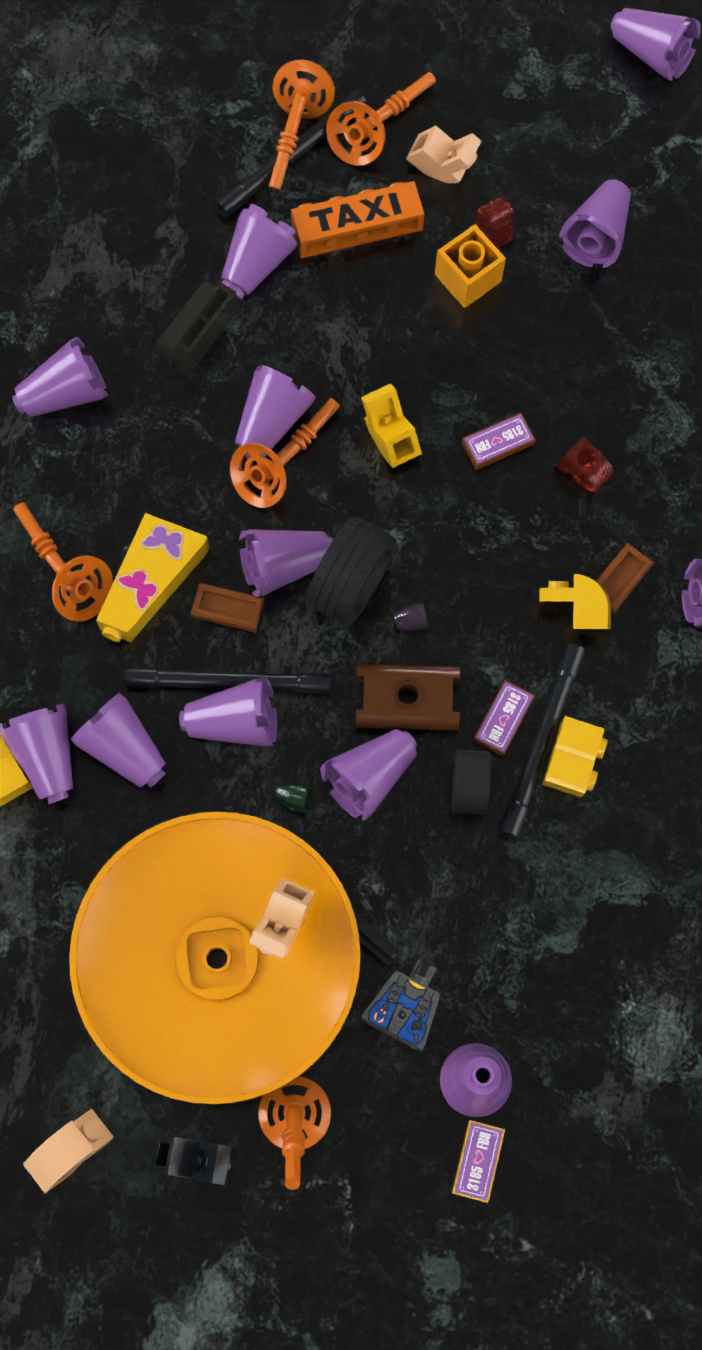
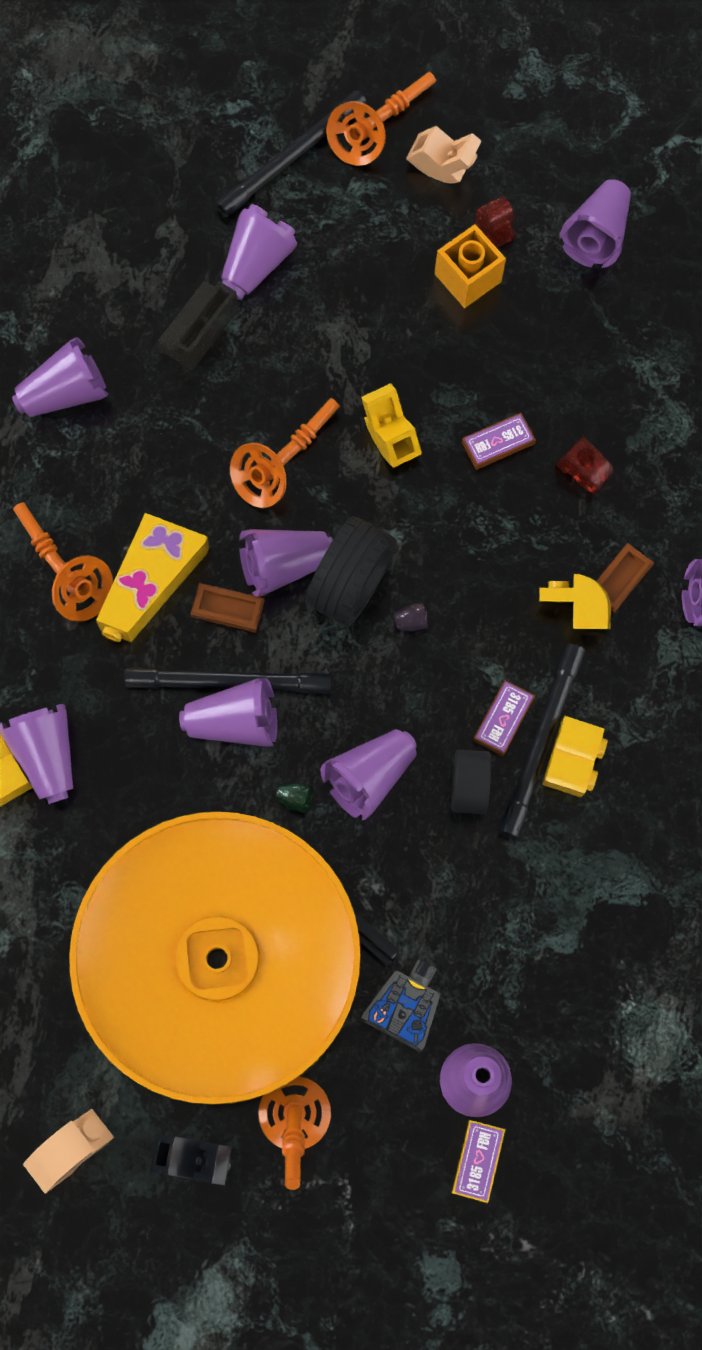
(121, 743): medium lavender cone -> none
(271, 408): medium lavender cone -> none
(282, 918): light nougat brick -> none
(299, 99): orange dish -> none
(357, 219): orange brick -> none
(430, 684): reddish brown piece -> none
(657, 39): medium lavender cone -> none

